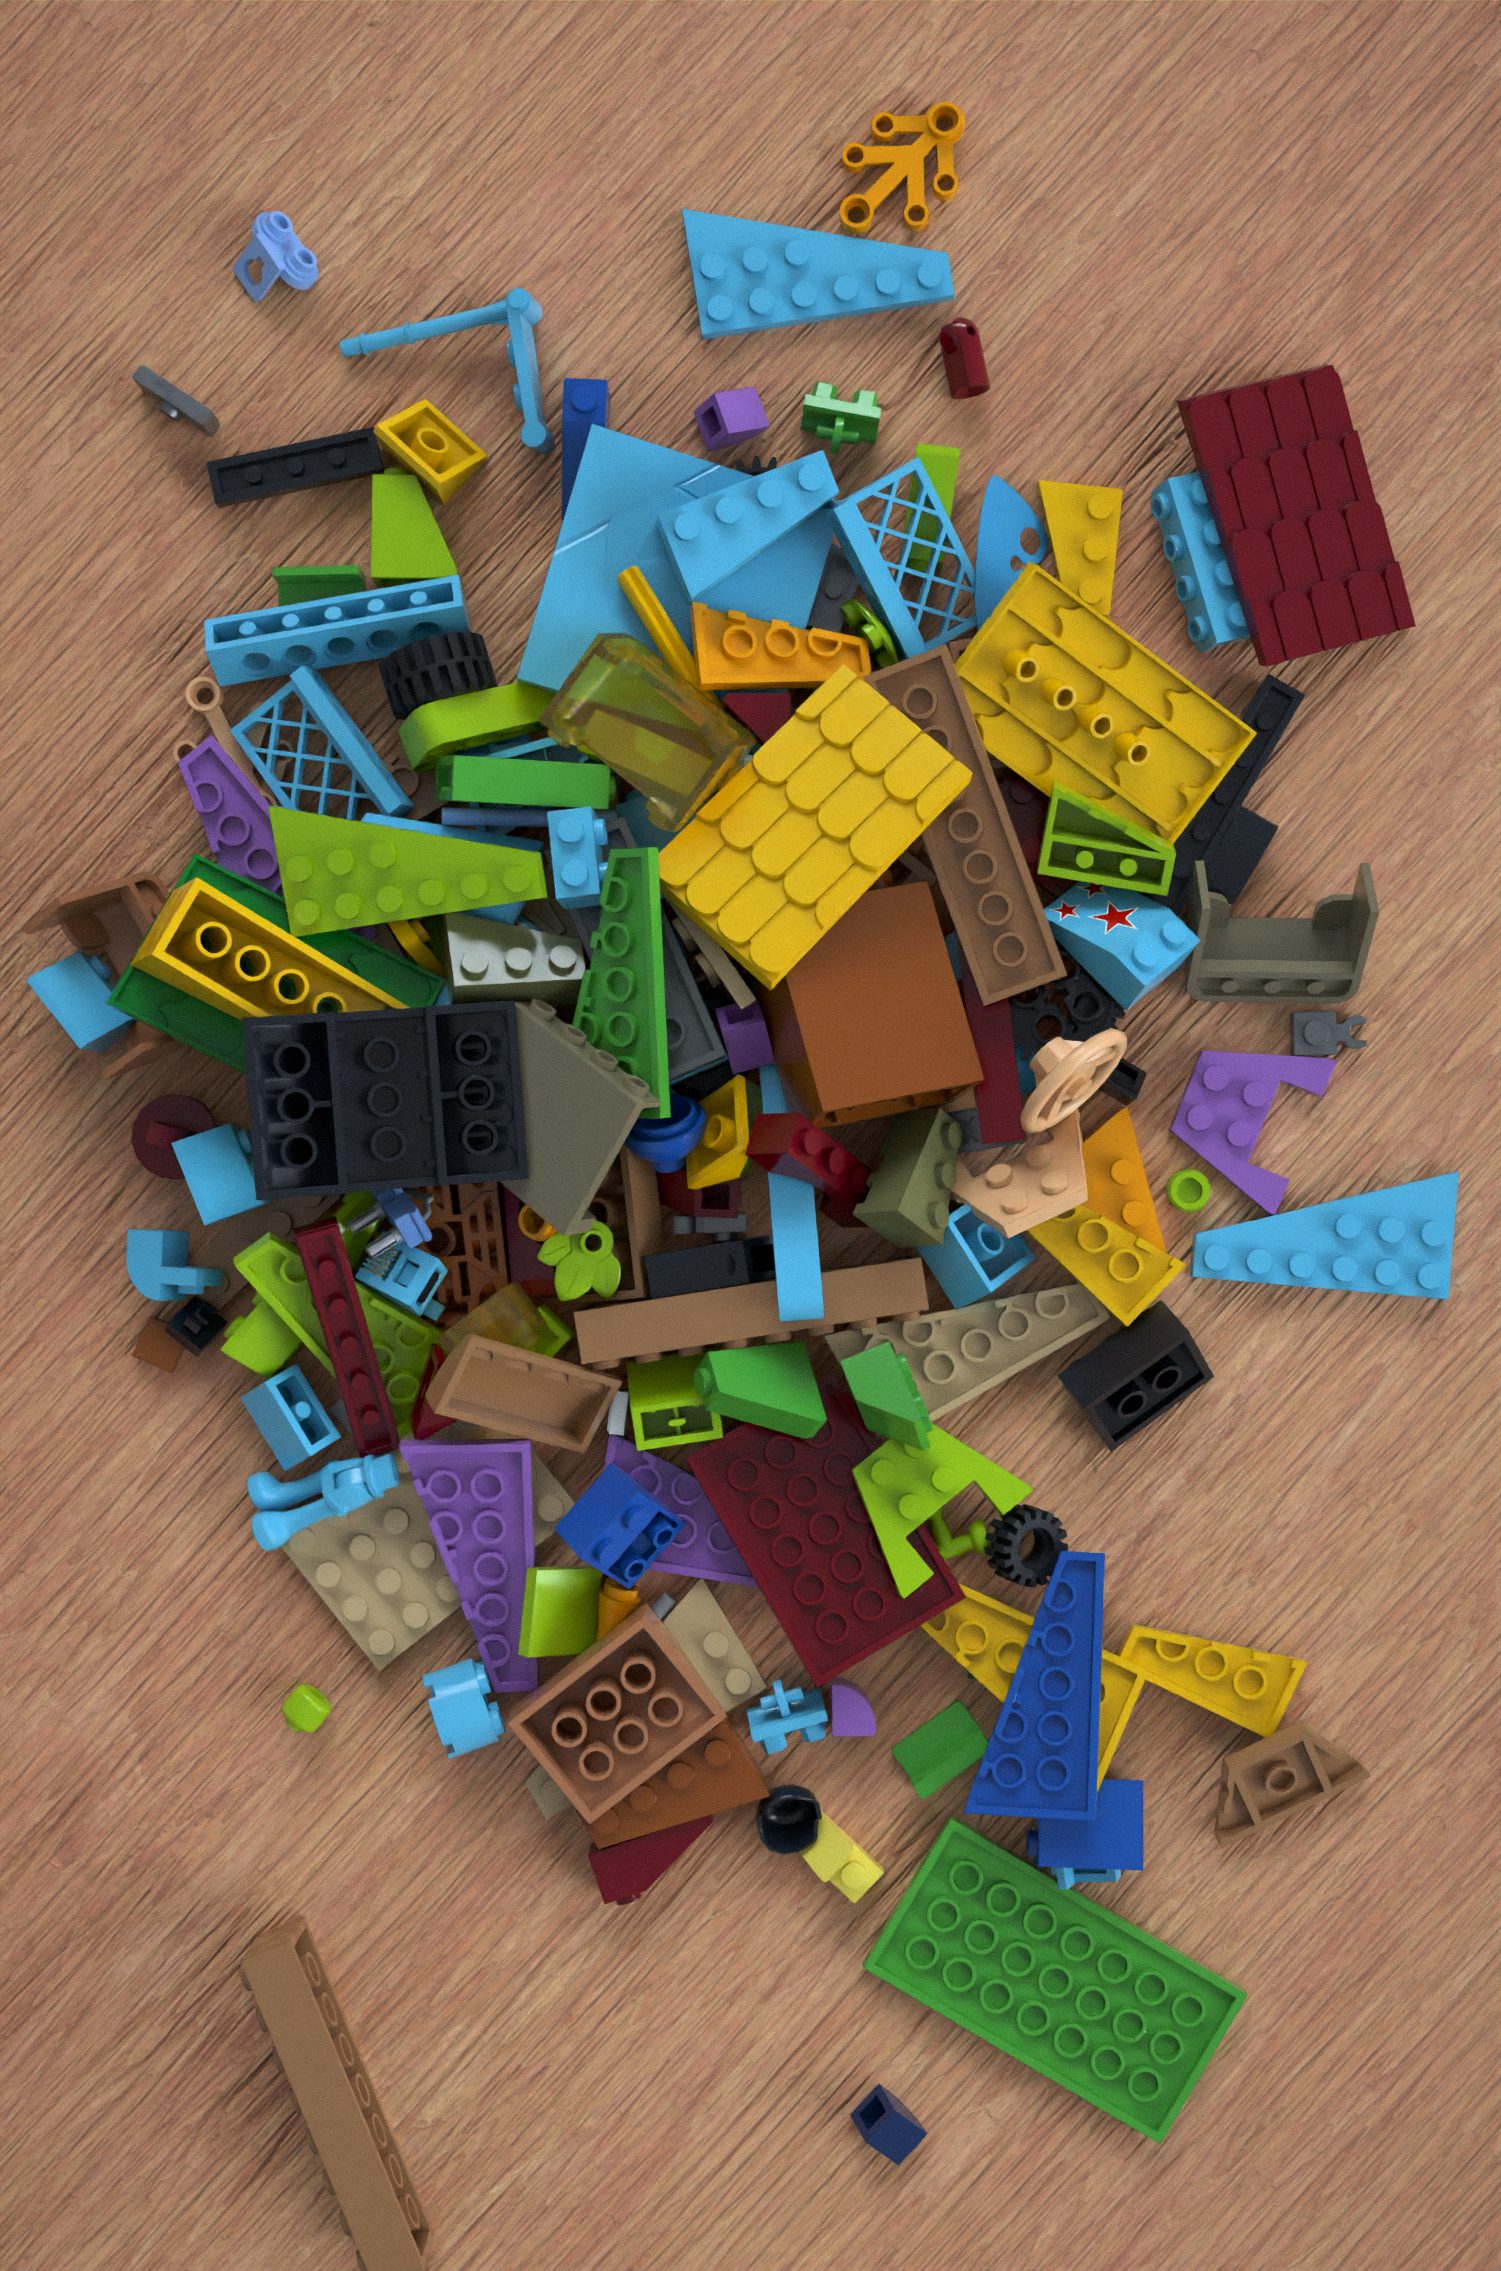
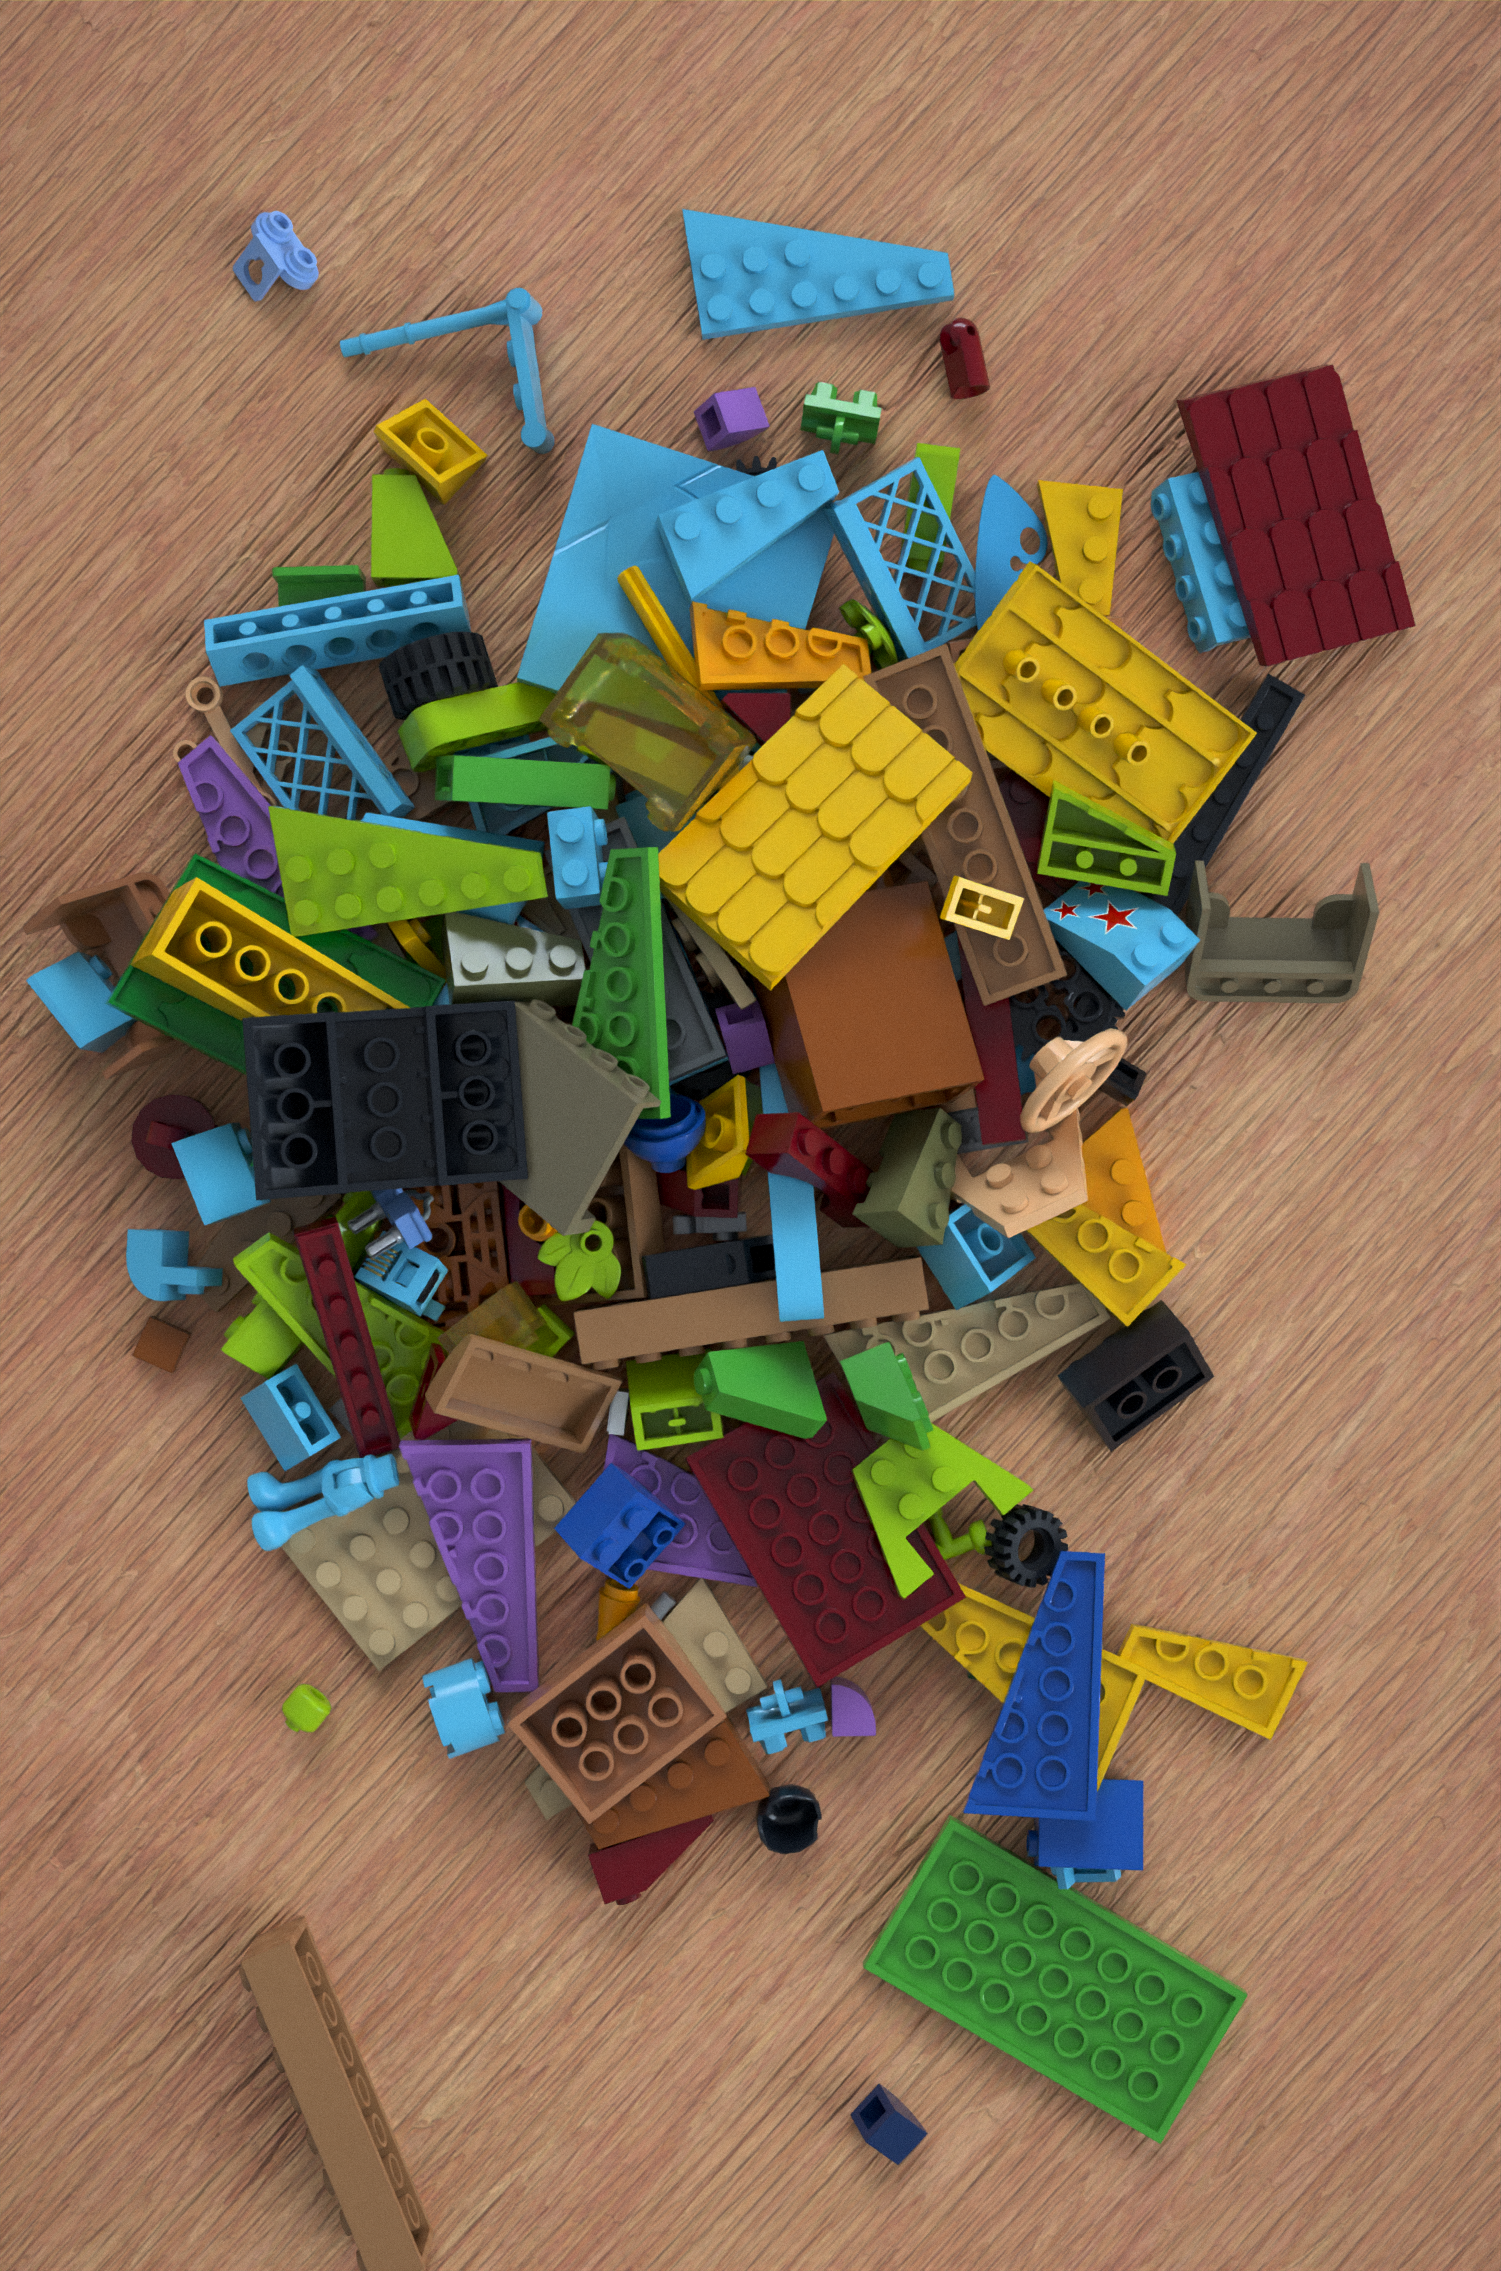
(175, 402): flat silver plate -> none
(196, 1325): black tile -> none
(295, 467): black plate -> none
(507, 817): light blue bar -> none
(559, 1610): lime tile -> none
(583, 404): blue slope -> none
(835, 588): flat silver plate -> none
(841, 1860): light yellow slope -> none
(905, 162): light orange plant -> none
(941, 1748): bright green panel -> none
(981, 907): none -> yellow slope
(1188, 1190): lime tile -> none
(1227, 1108): medium lavender wing -> none
(1239, 853): black slope -> none
(1280, 1779): medium nougat wing -> none
(1318, 1033): flat silver plate -> none
(1363, 1243): medium azure wing -> none

